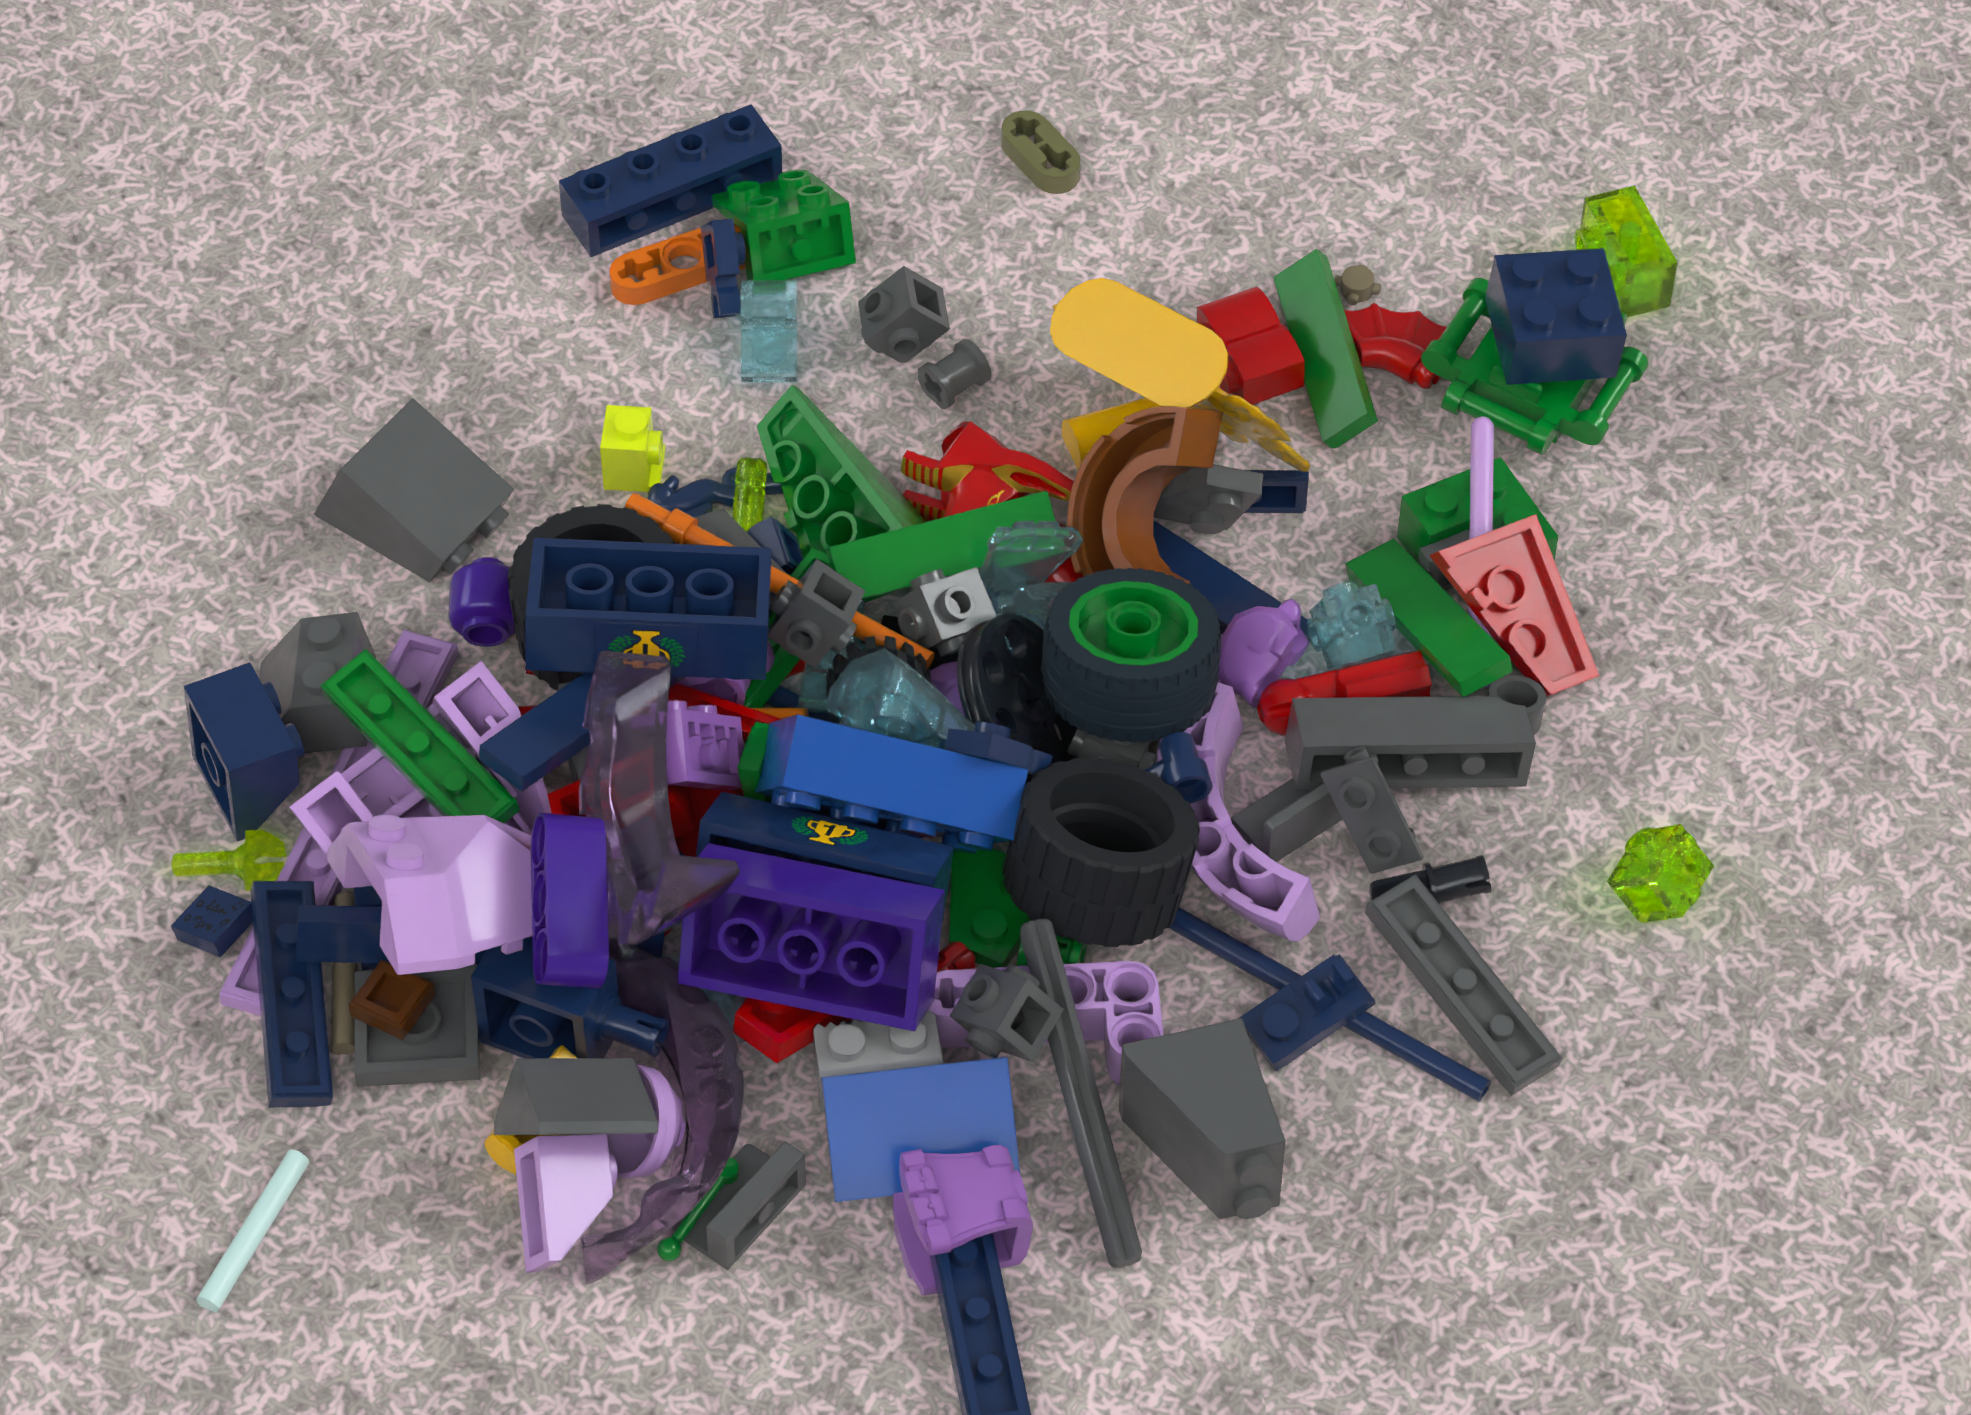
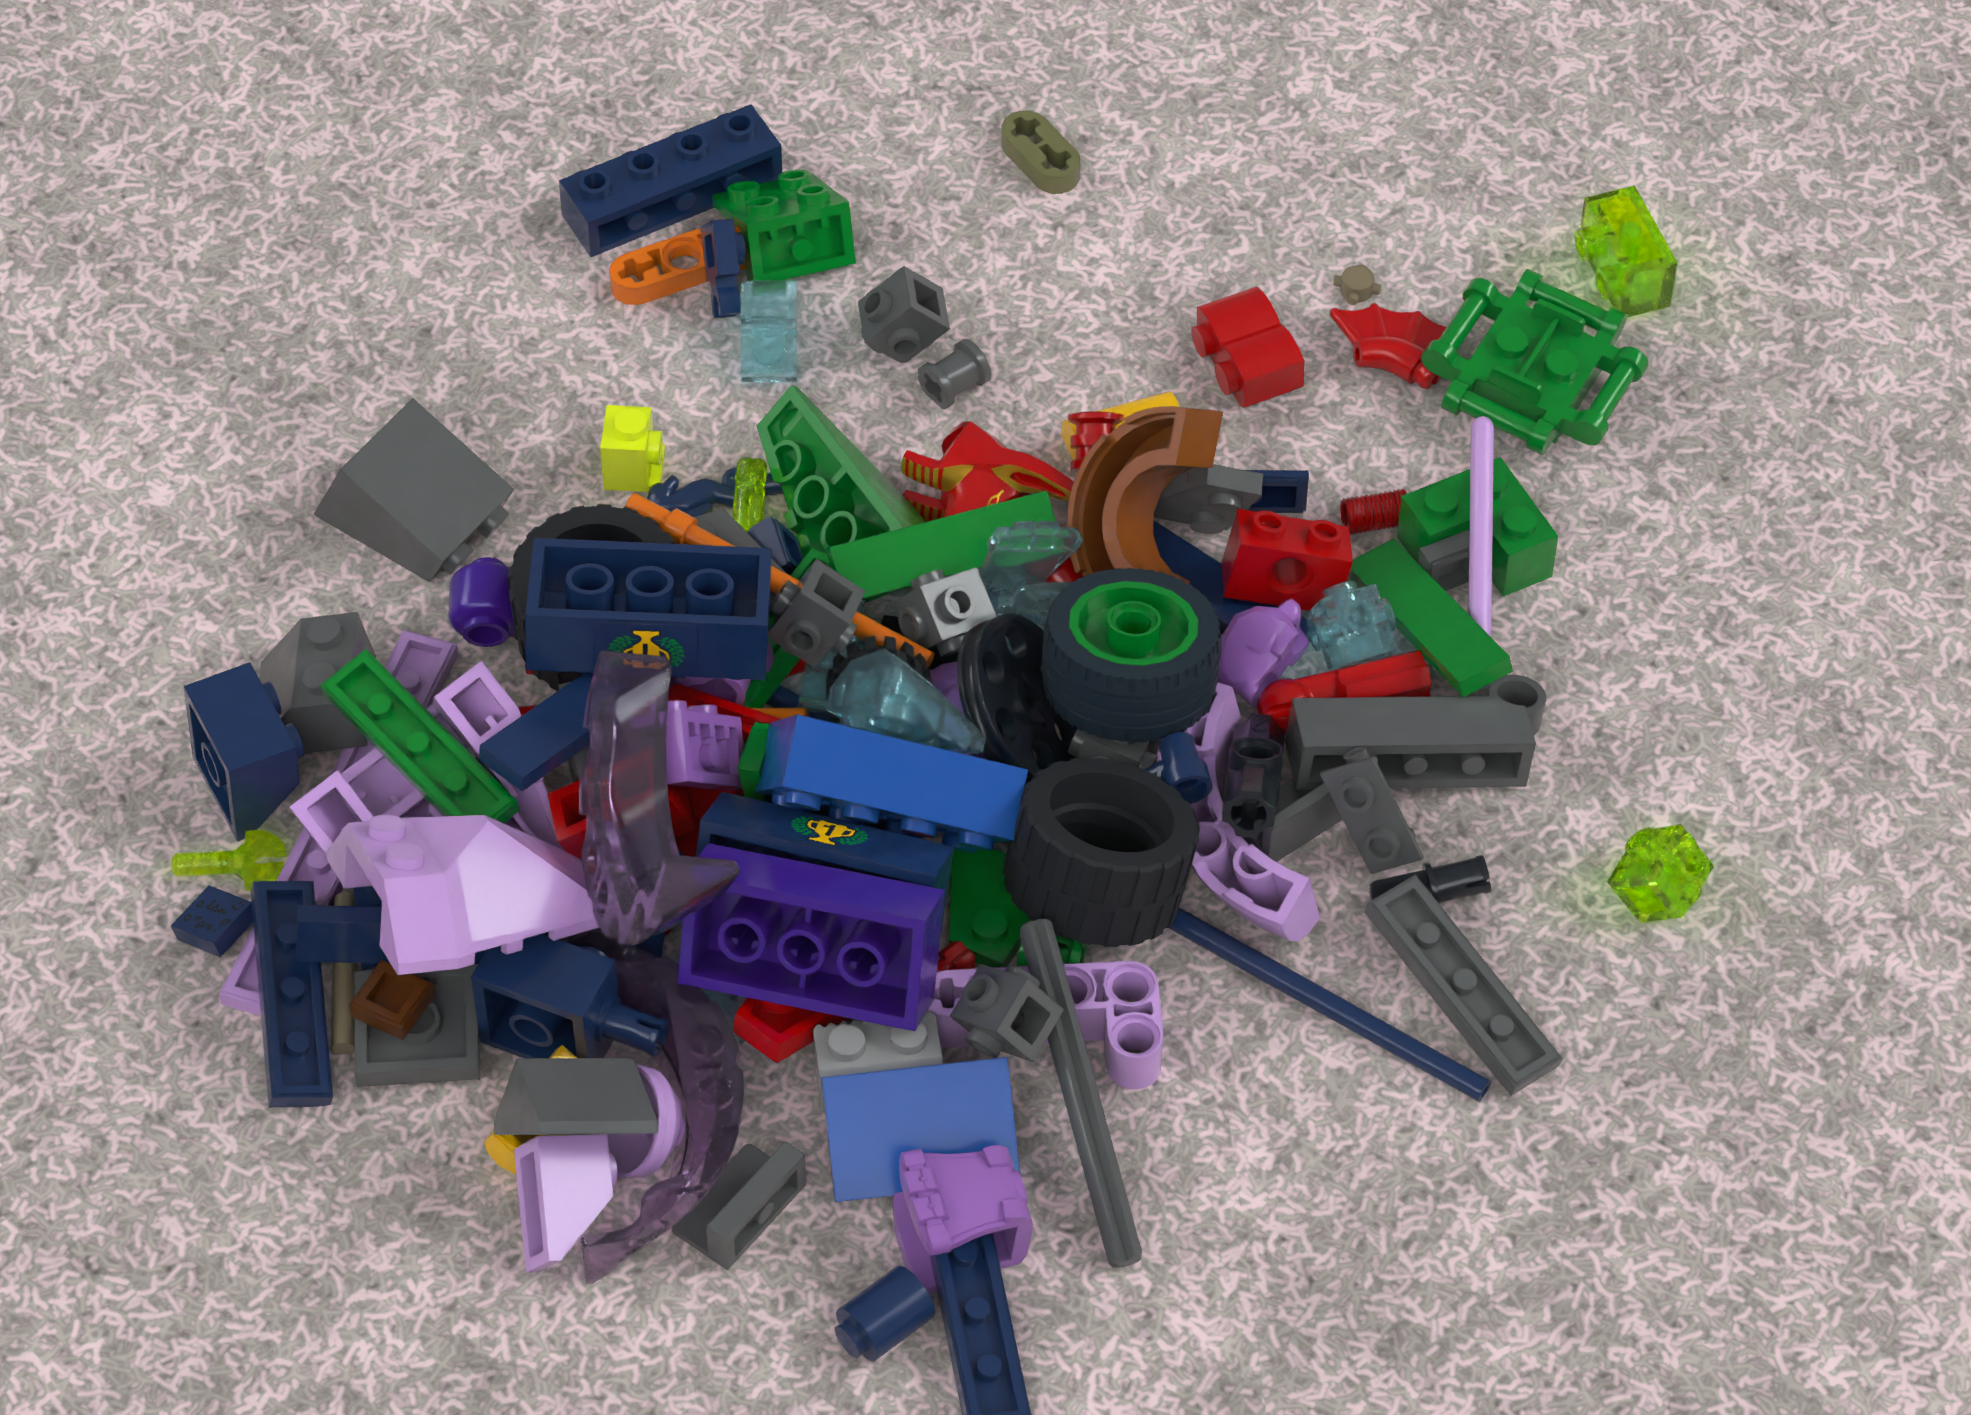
(252, 1231): light aqua bar -> none
(569, 901): dark purple beam -> none
(670, 1247): green hinge -> none
(883, 1314): none -> dark blue brick
(993, 744): dark blue plate -> none
(1089, 429): none -> red bush
(1159, 358): yellow plant -> none
(1207, 1115): dark grey slope -> none
(1253, 775): none -> black piece
(1284, 558): none -> red brick
(1306, 1011): dark blue plate -> none
(1326, 343): green tile -> none
(1350, 511): none -> red piece
(1521, 602): wing -> none
(1555, 316): dark blue brick -> none

